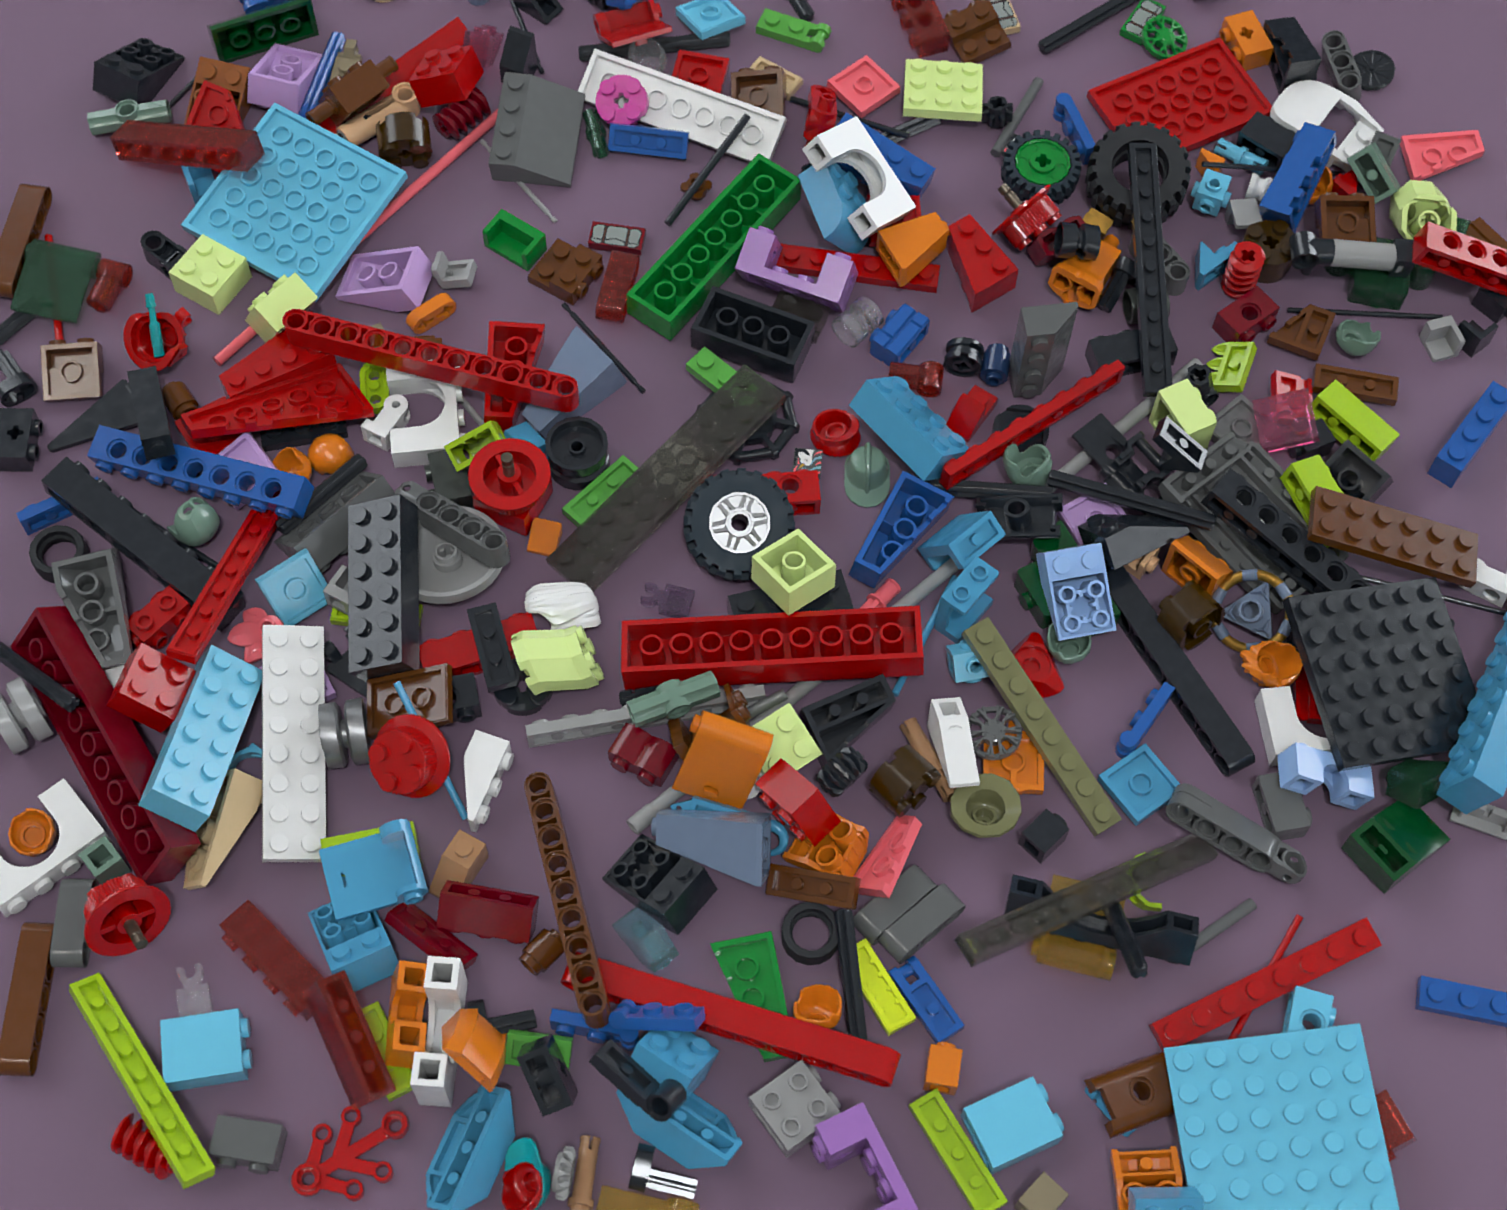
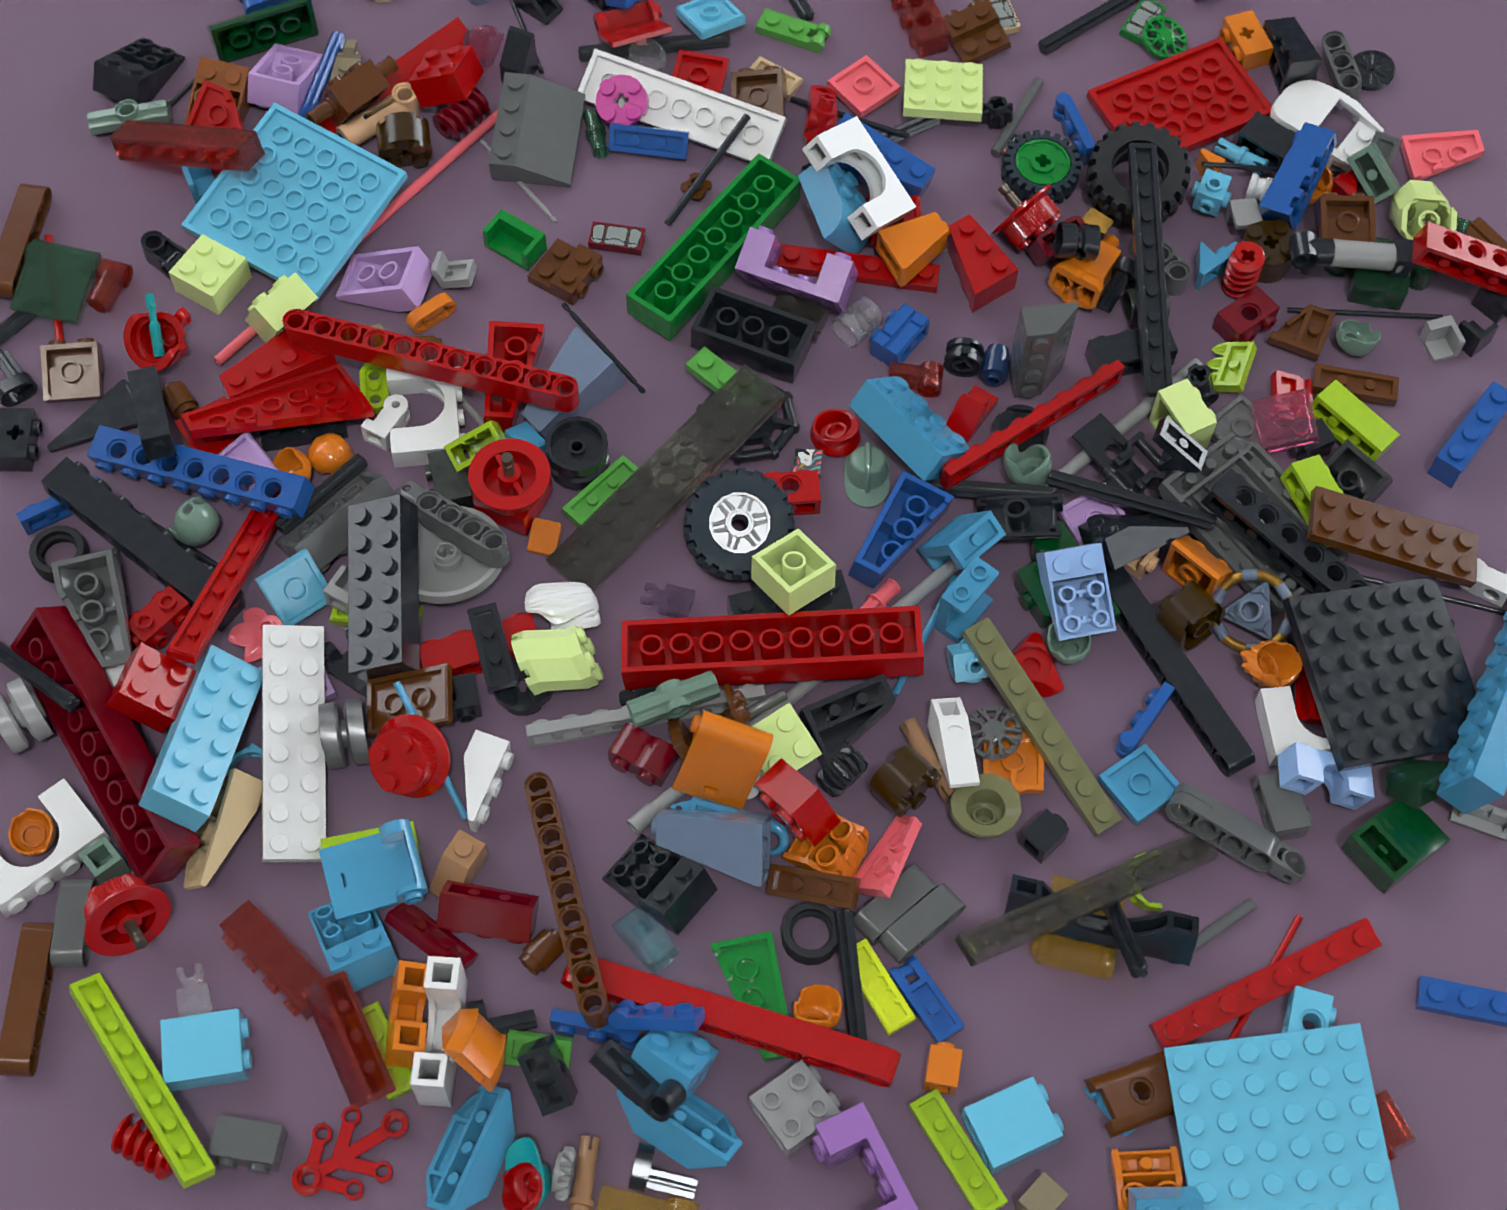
(617, 282): clear red beam -> none

